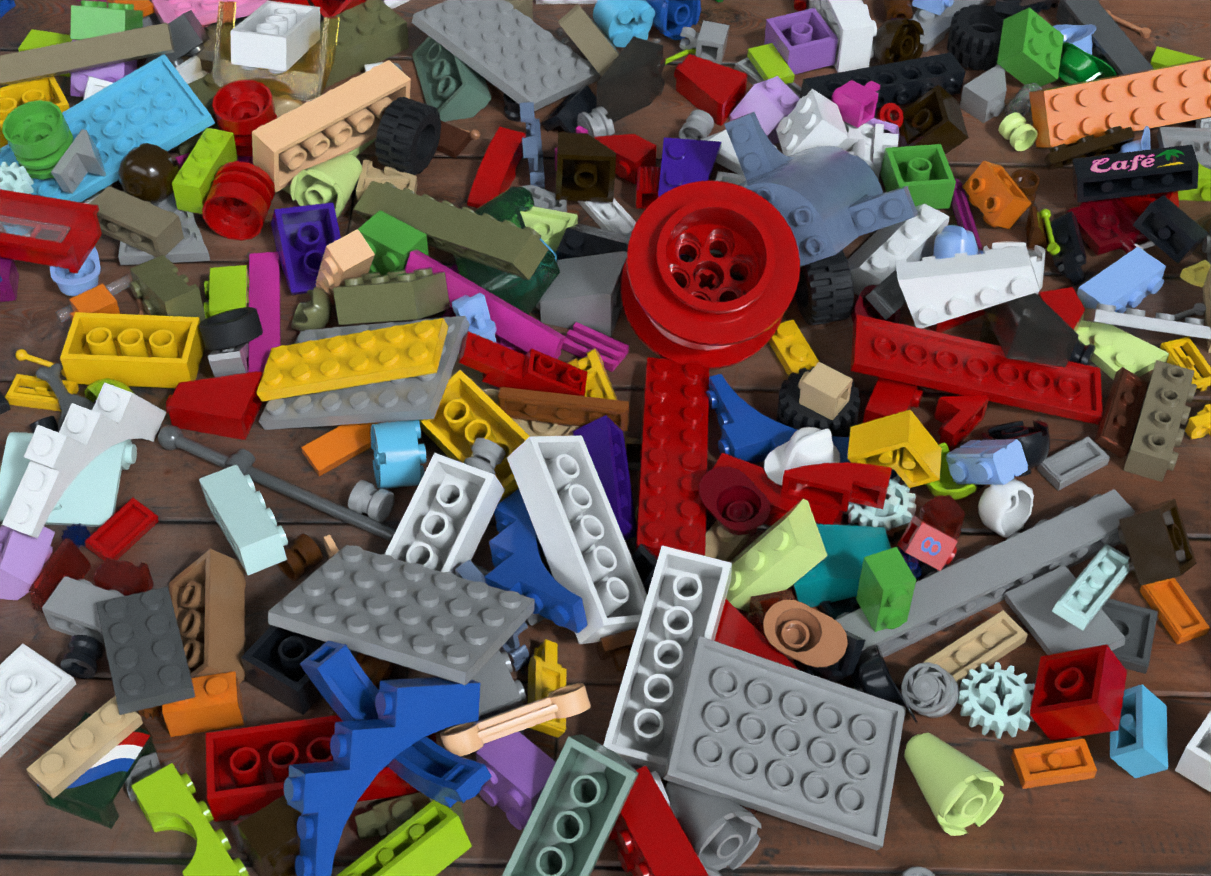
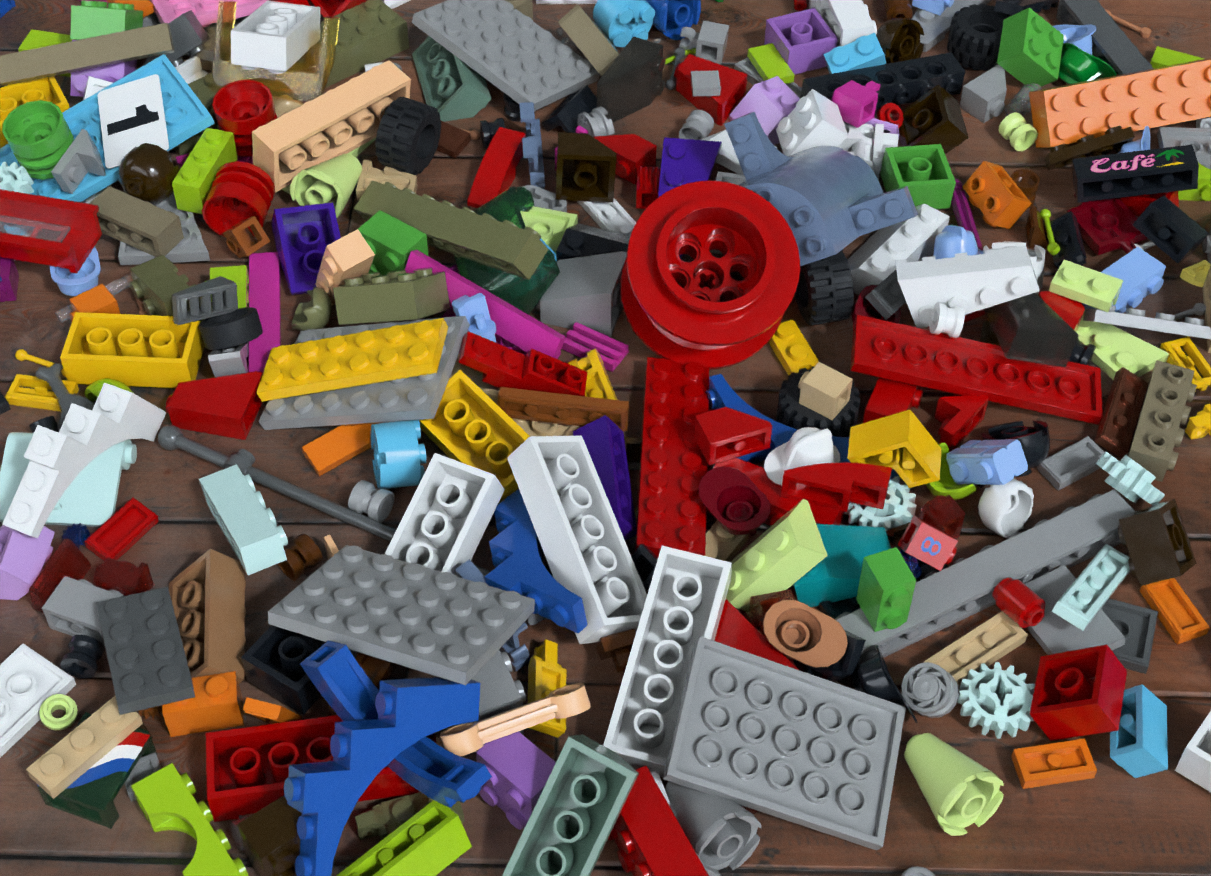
(54, 703): none -> yellowish green plate
(131, 117): none -> white sticker
(223, 300): none -> dark grey slope
(241, 240): none -> dark orange brick
(269, 712): none -> orange tile
(485, 455): light grey wheel -> none
(489, 129): none -> black wheel
(679, 54): none -> dark grey hinge
(705, 83): none -> light grey tile
(730, 434): none -> red slope
(856, 55): none -> medium azure brick
(947, 320): none -> white wheel
(1019, 602): none -> red brick
(1086, 286): none -> yellowish green bracket
(1130, 479): none -> light aqua gear

